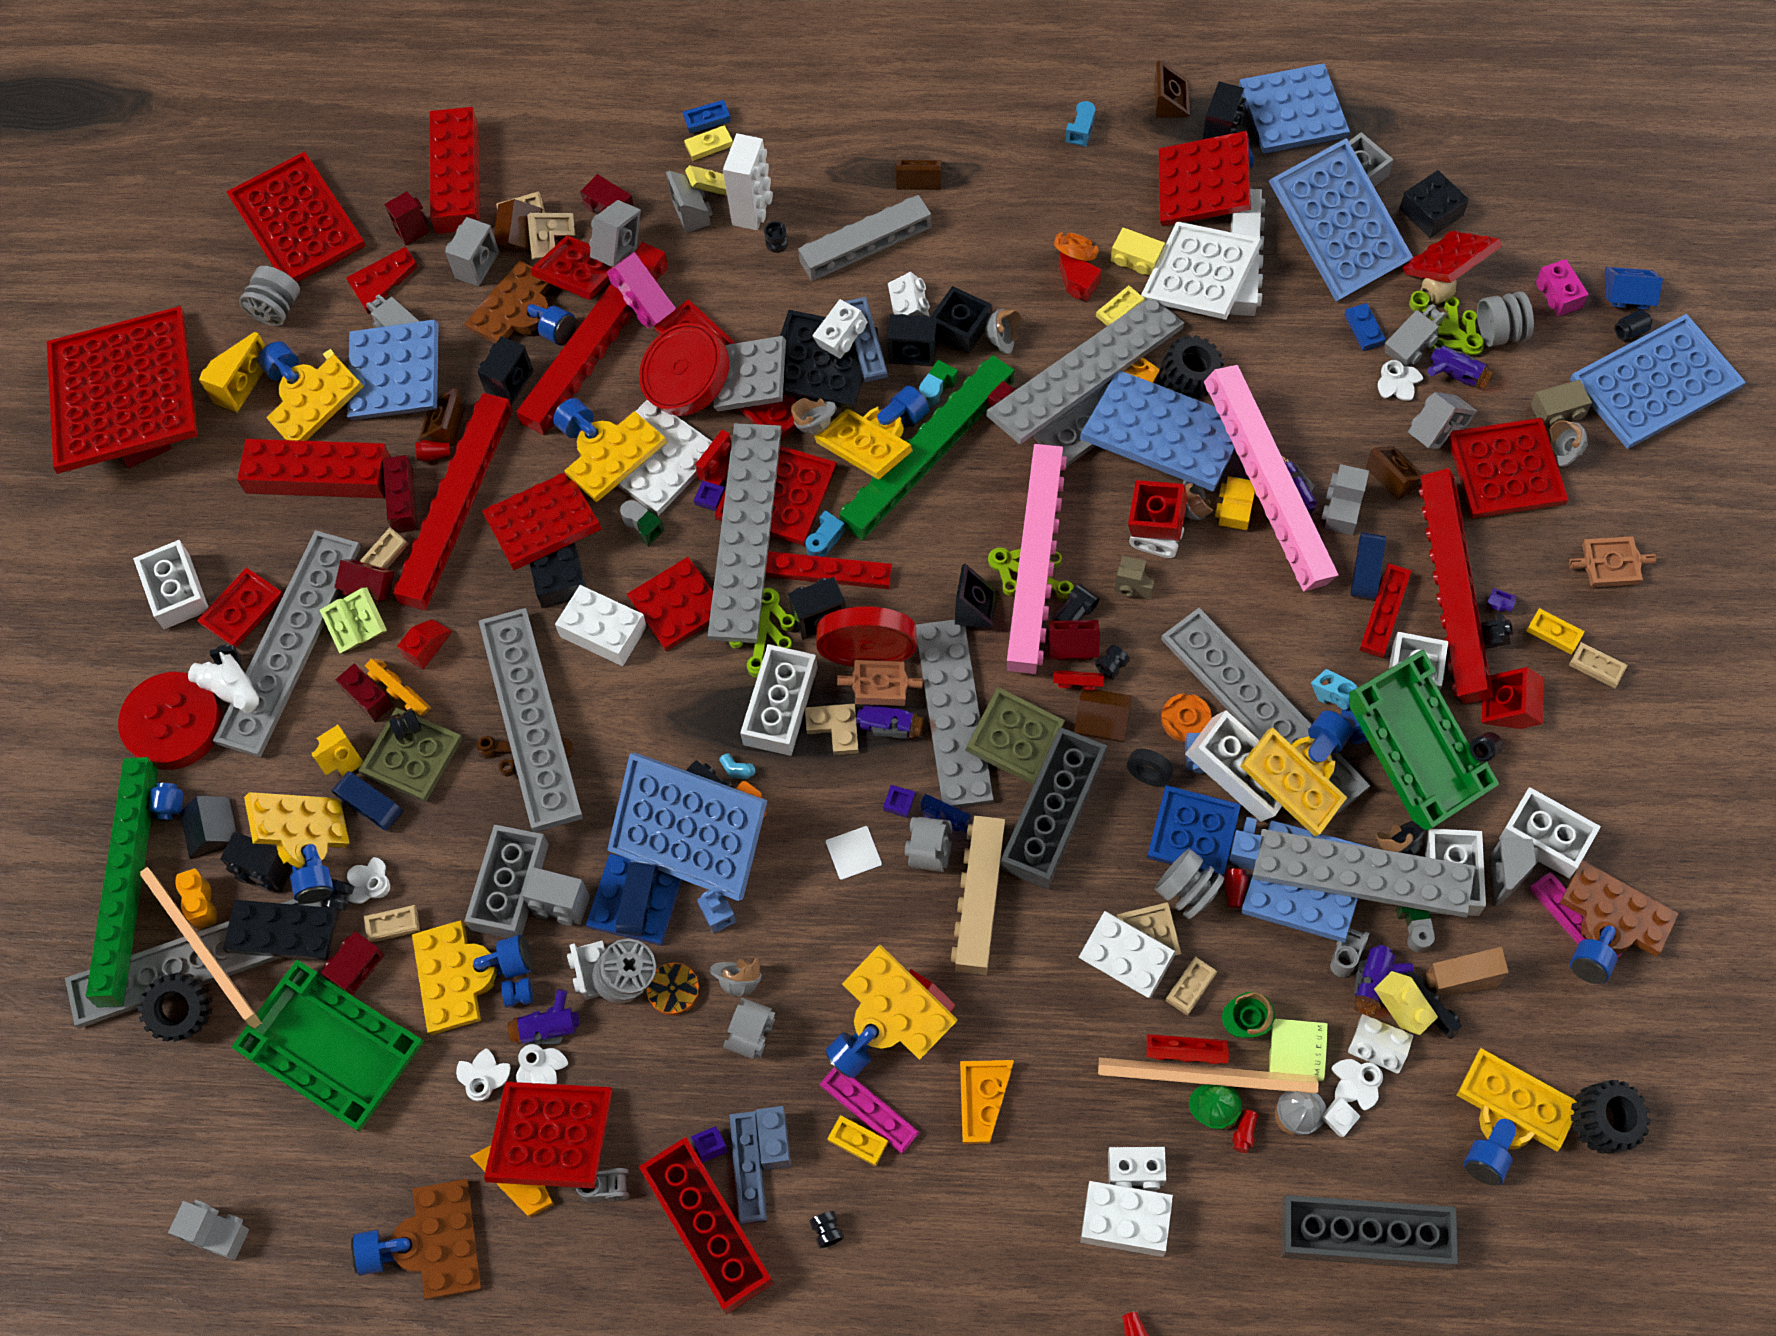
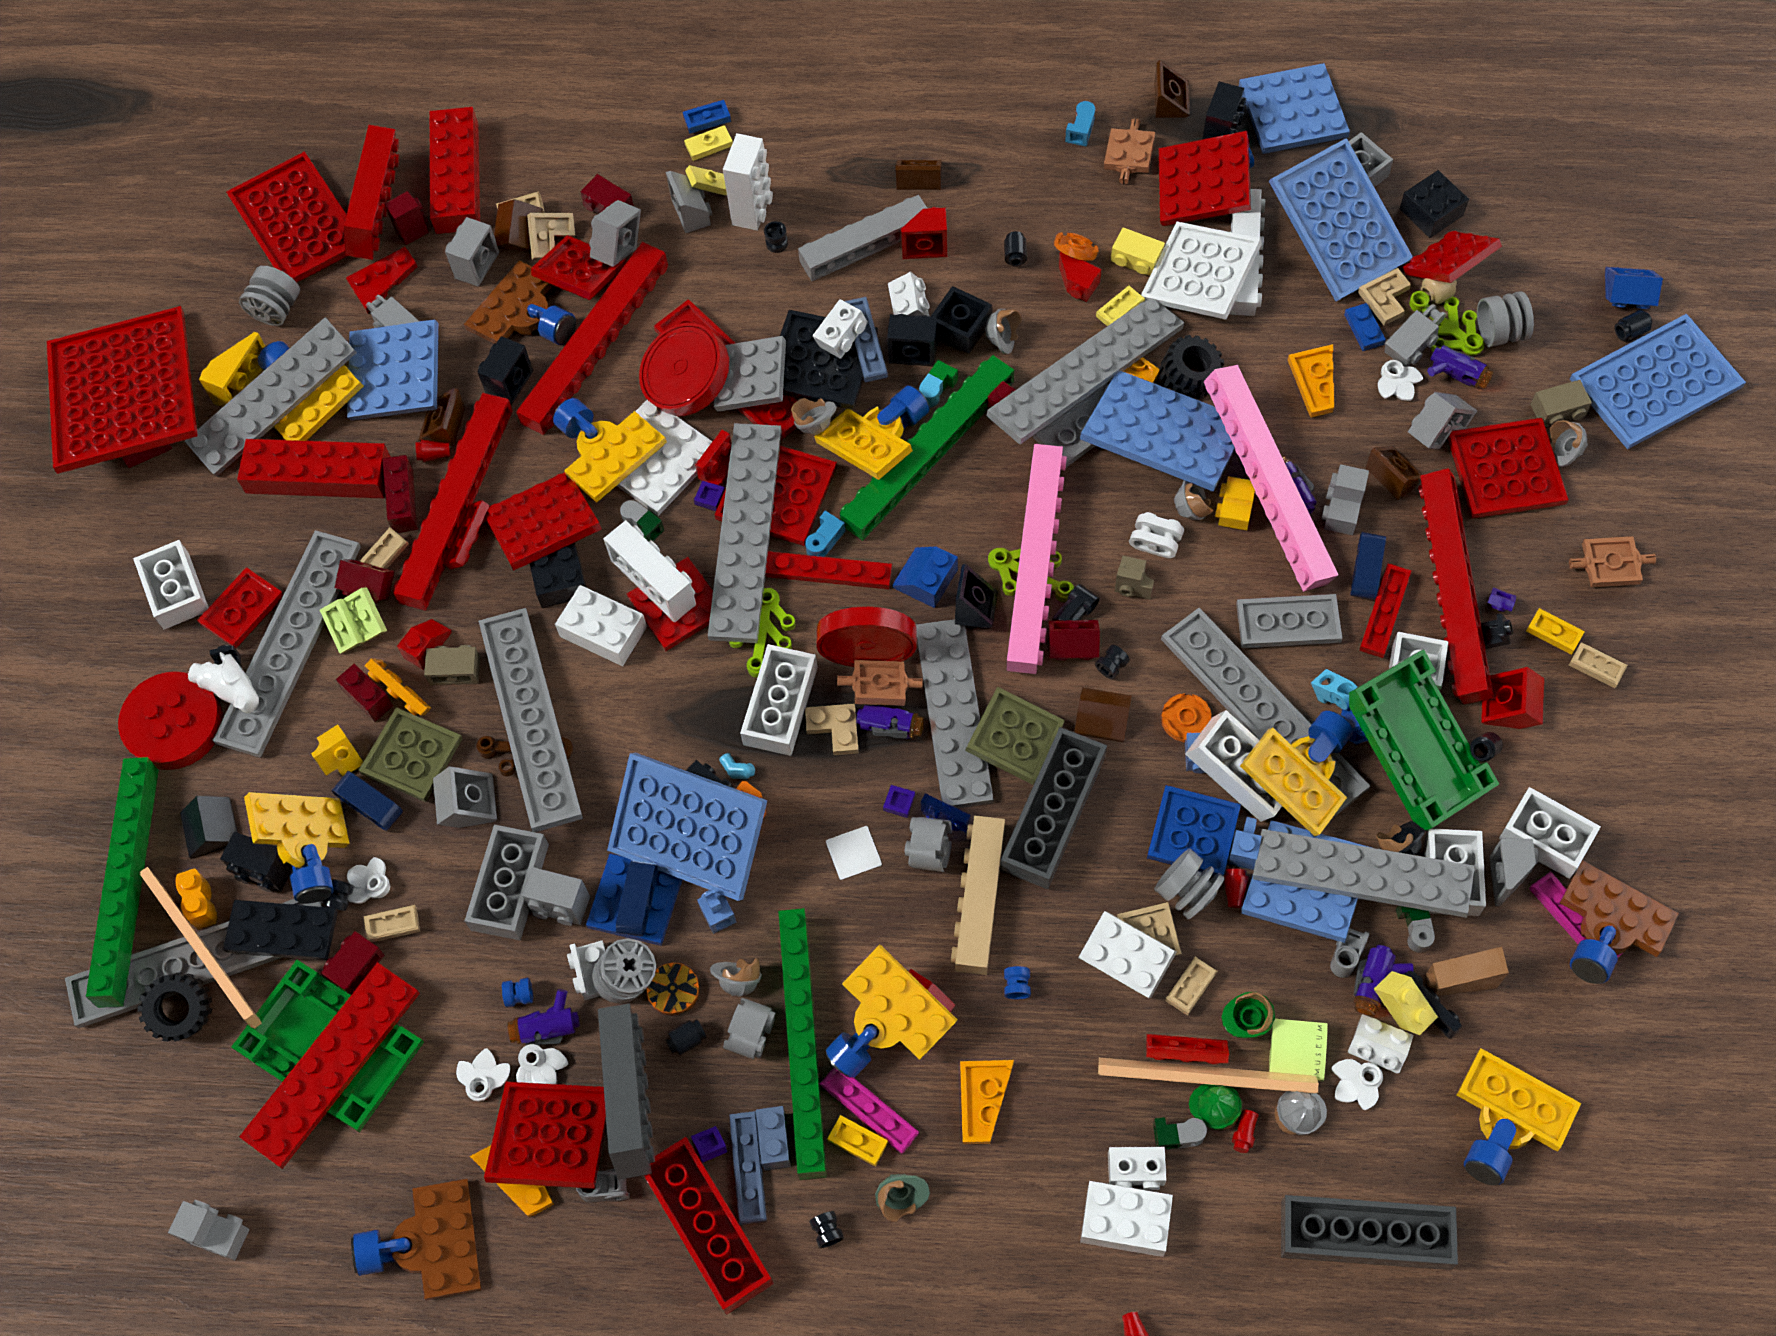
(165, 800): blue head -> none
(271, 396): none -> light grey plate
(329, 1065): none -> red plate
(371, 192): none -> red brick
(399, 727): black wheel -> none
(452, 665): none -> dark tan brick
(457, 972): yellow plate -> none
(464, 797): none -> light grey slope
(466, 535): none -> red plate
(625, 1091): none -> dark grey brick
(640, 290): dark pink brick -> none
(650, 570): none -> white brick
(685, 1037): none -> black brick
(802, 1045): none -> green brick
(813, 603): black brick -> none
(901, 1195): none -> sand green piece
(925, 235): none -> red slope
(927, 574): none -> blue slope
(1015, 249): none -> black brick
(1017, 982): none -> blue wheel
(1067, 679): red plate -> none
(1129, 151): none -> nougat plate
(1142, 757): black tyre -> none
(1157, 510): red brick -> none
(1179, 1135): none -> leg
(1289, 621): none -> light grey plate
(1314, 378): none -> light orange wing
(1340, 1116): white plate -> none
(1380, 295): none -> tan plate
(1561, 287): dark pink brick -> none
(1628, 1112): black tyre -> none

